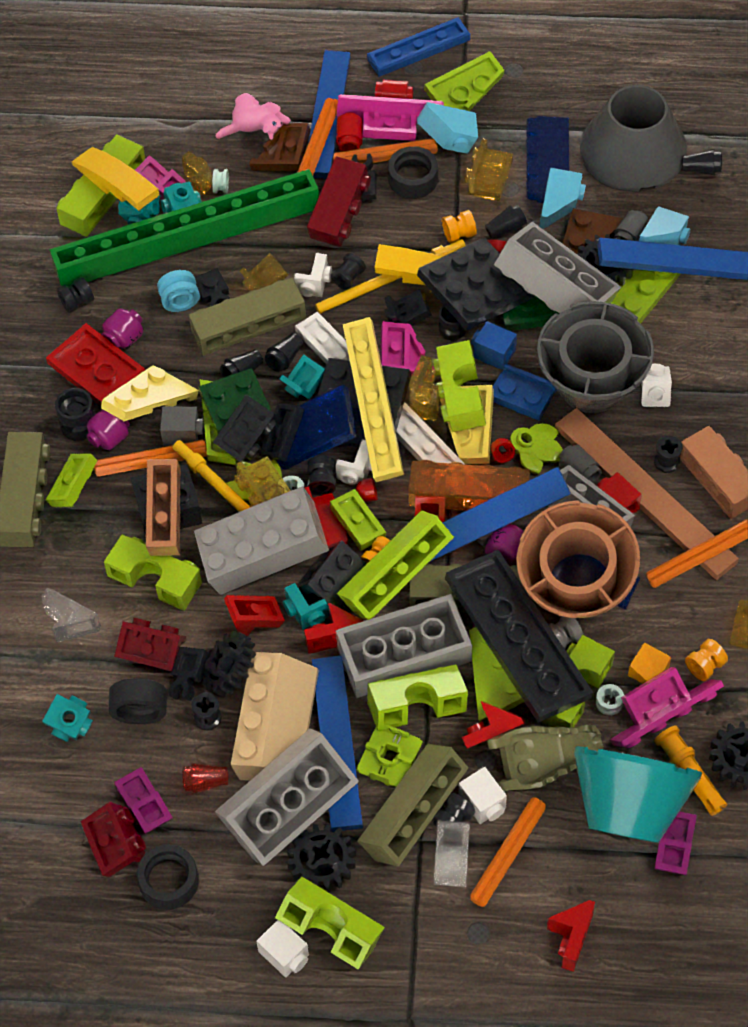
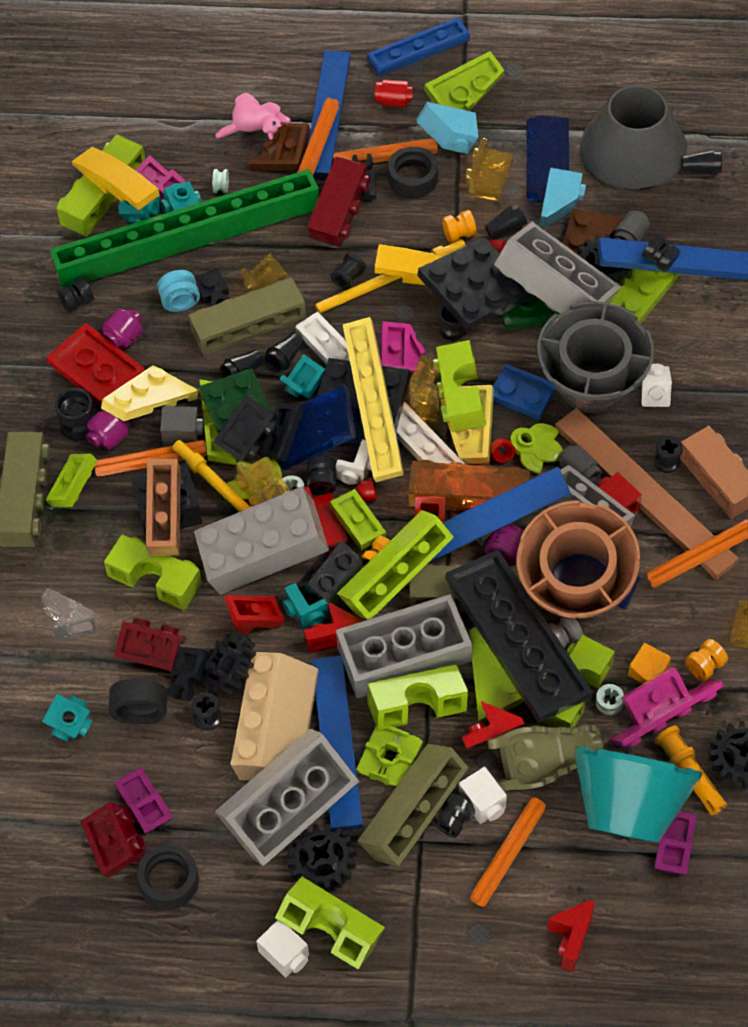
(198, 172): clear yellow bracket -> none
(203, 777): clear red cone -> none
(314, 284): white bracket -> none
(349, 131): red brick -> none
(384, 116): dark pink bracket -> none
(408, 309): black bracket -> none
(451, 853): clear slope -> none
(494, 345): blue brick -> none
(661, 253): none -> black wheel
(666, 228): medium azure slope -> none

